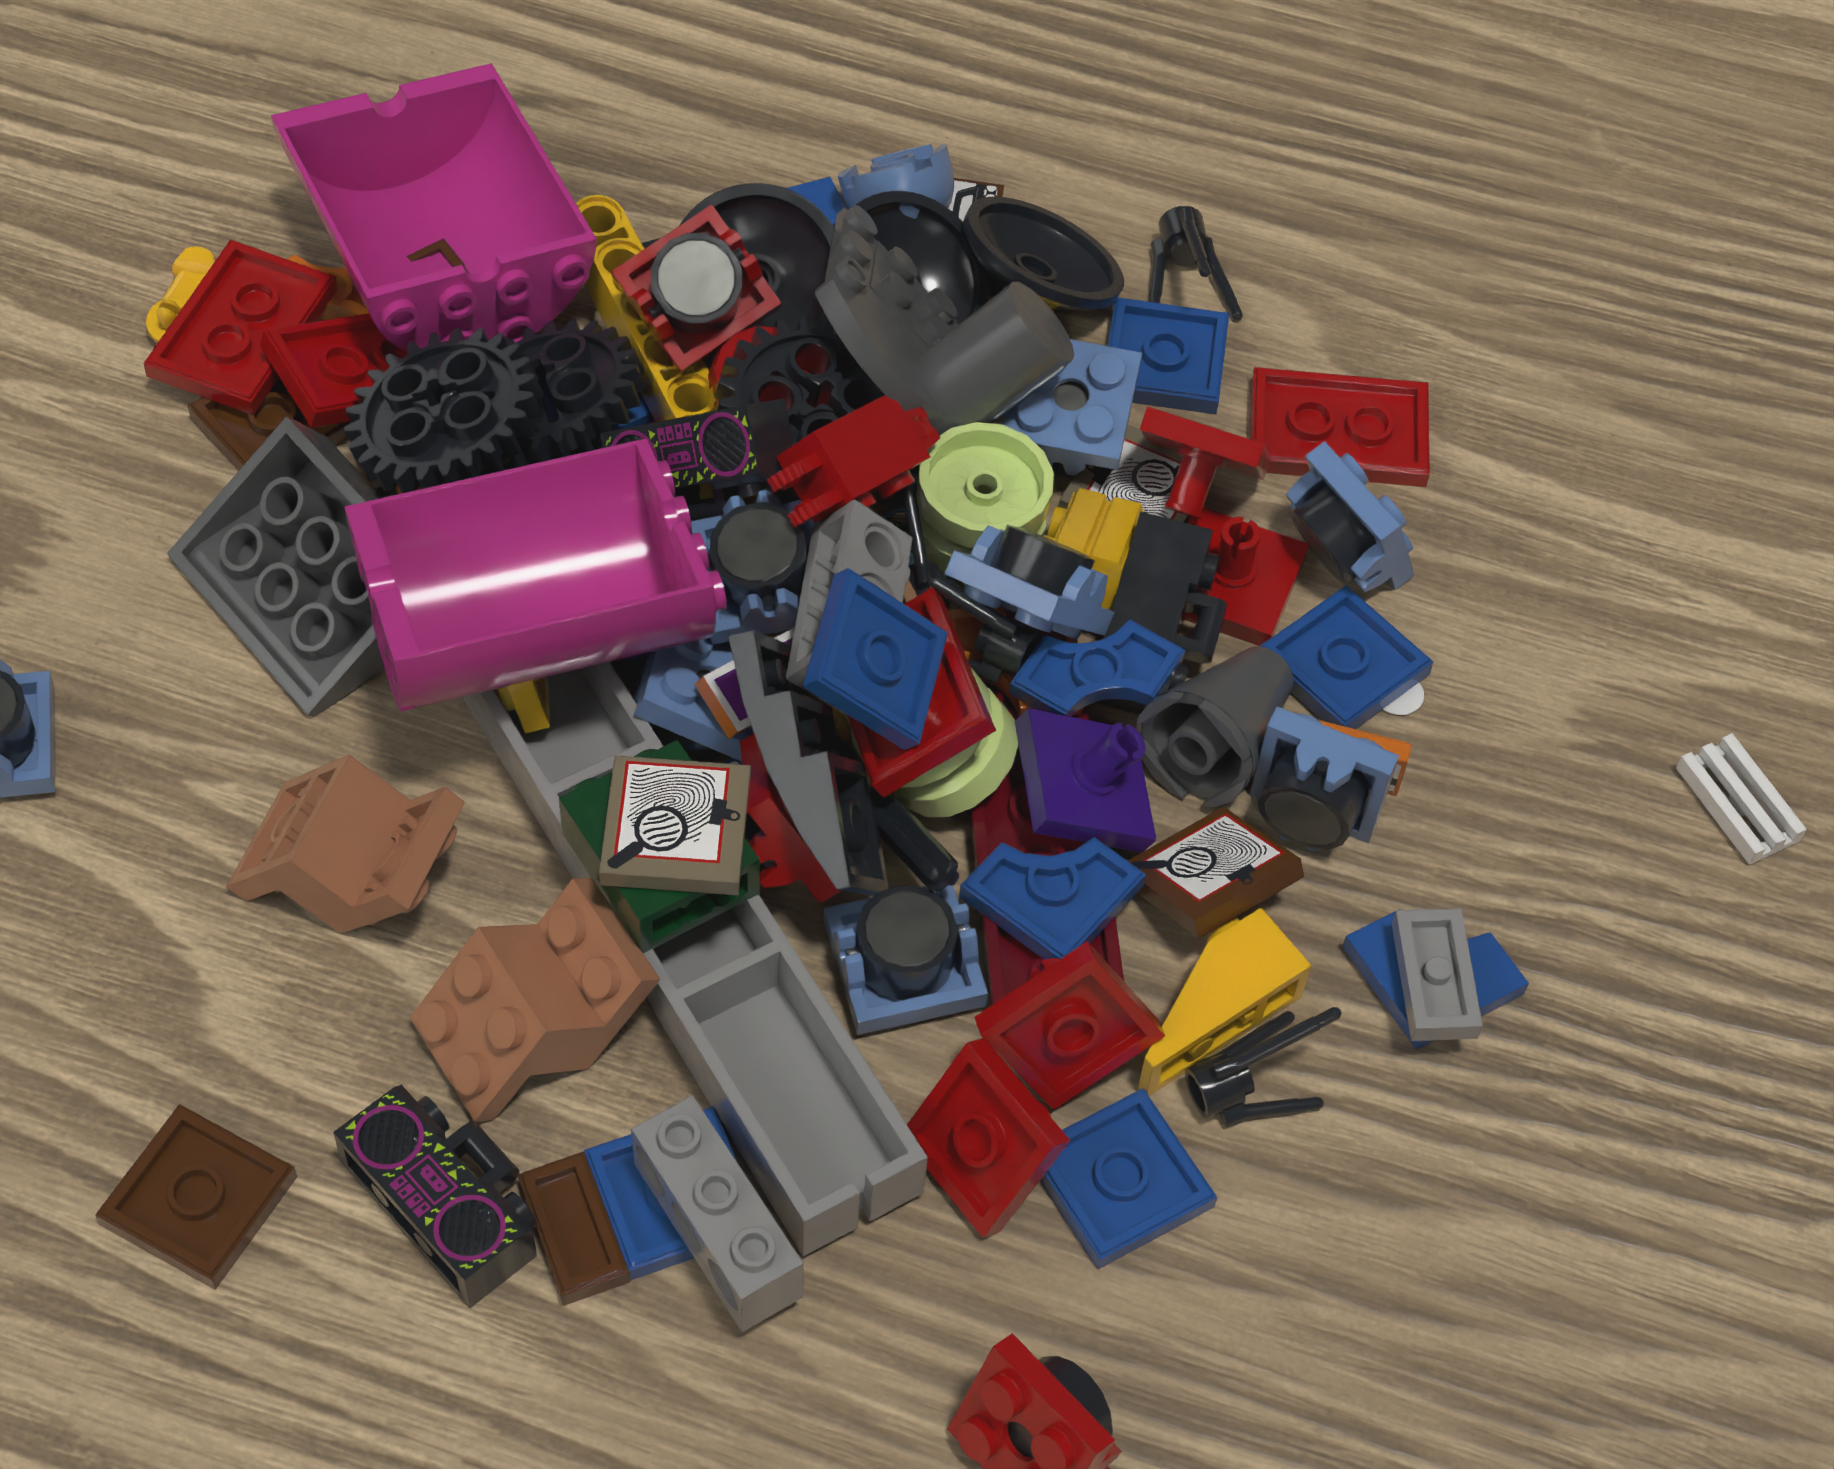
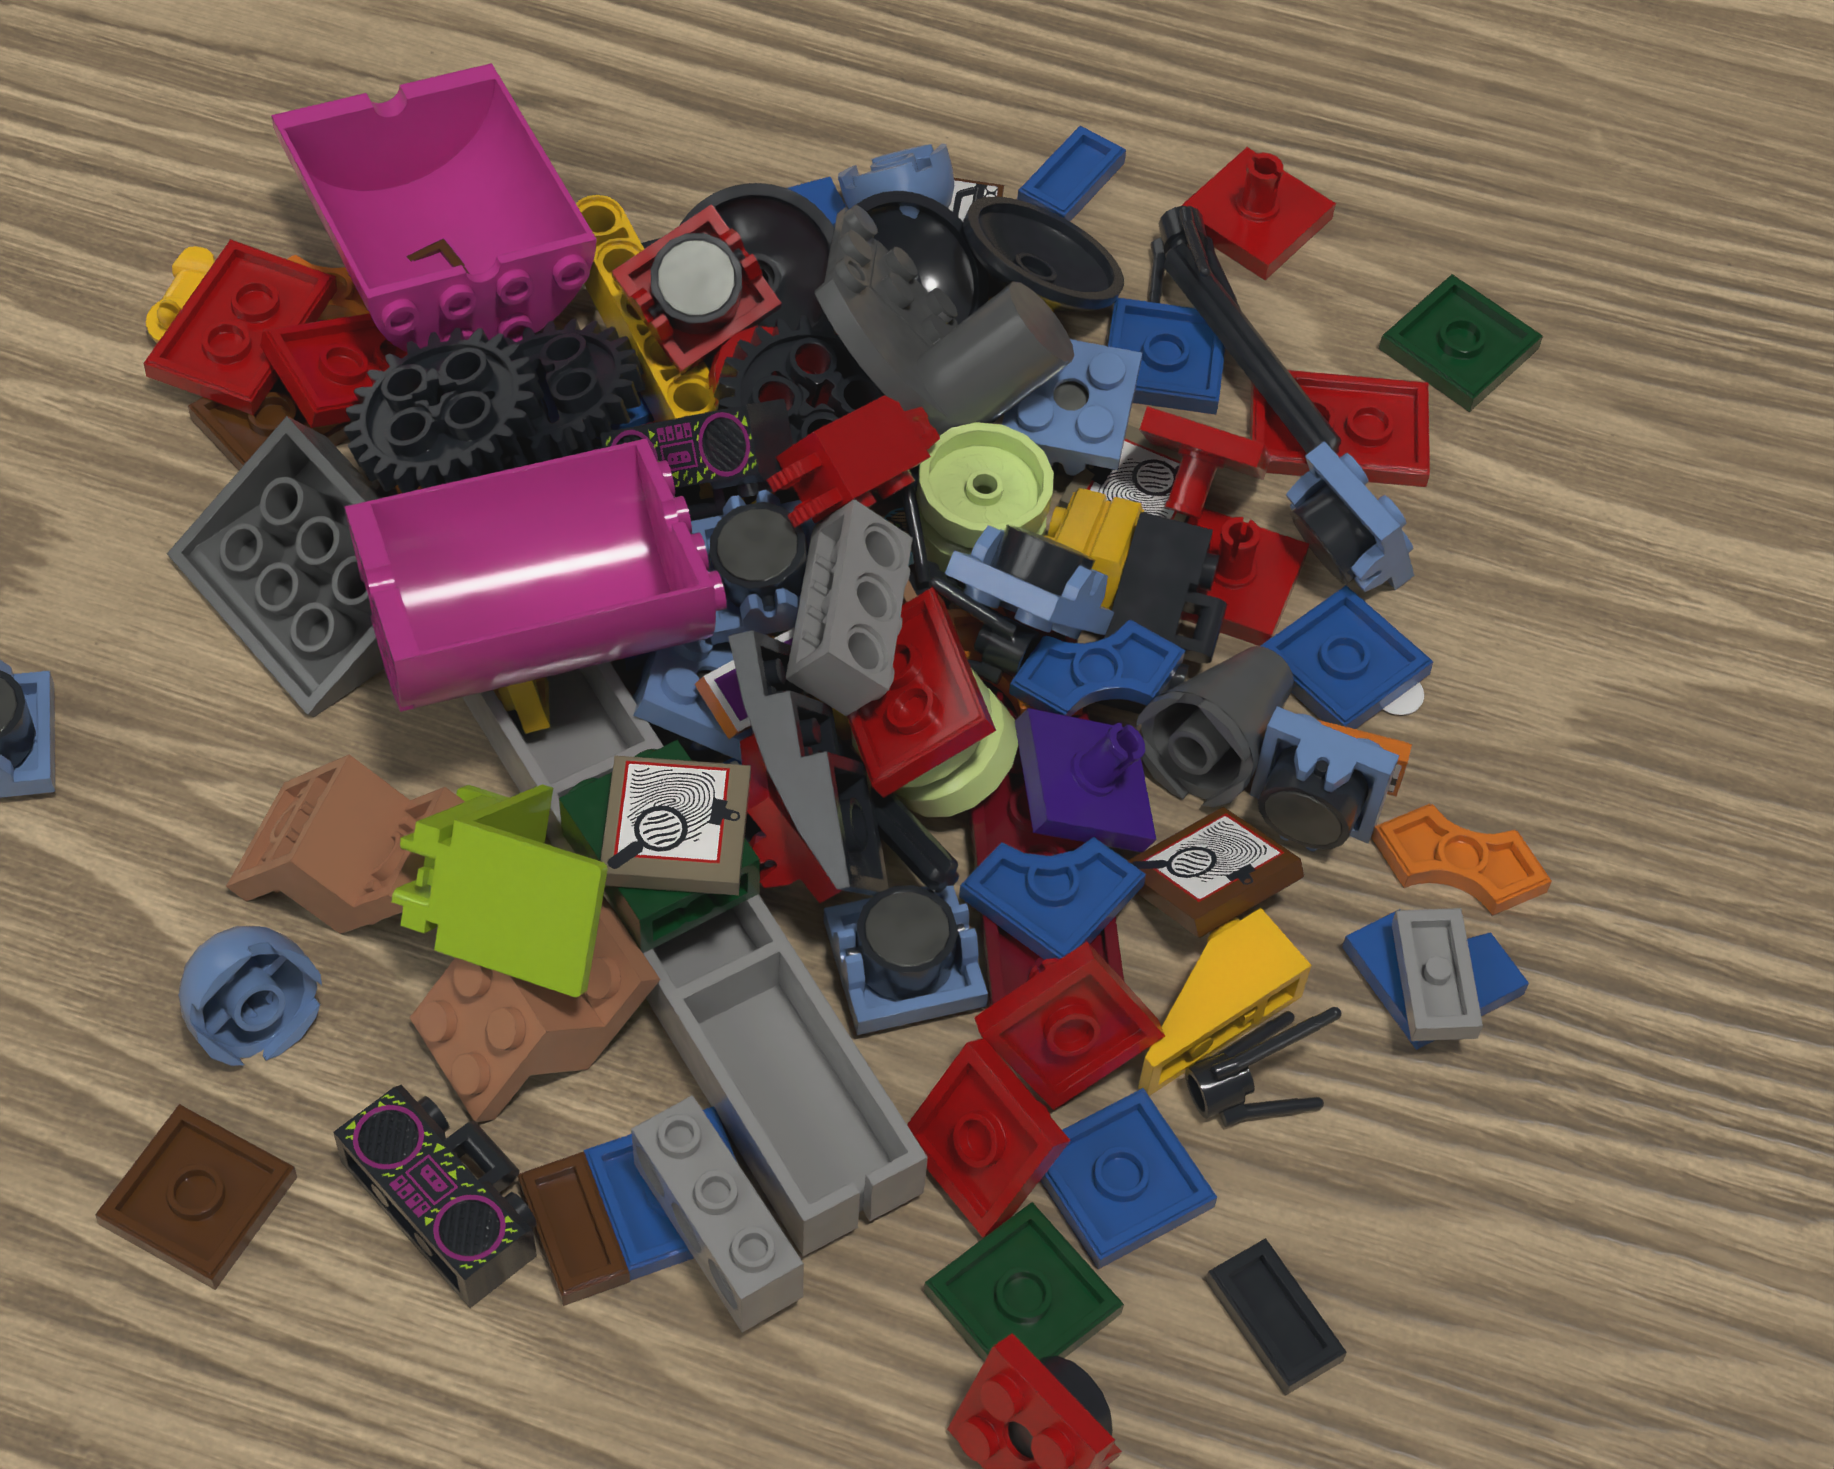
(248, 994): none -> medium blue cylinder
(504, 891): none -> lime piece
(875, 659): blue tile -> none
(1024, 1284): none -> dark green tile
(1073, 173): none -> blue tile
(1251, 352): none -> black axle
(1260, 211): none -> red tile
(1275, 1316): none -> black tile
(1460, 342): none -> dark green tile
(1487, 866): none -> orange tile
(1749, 794): white tile -> none

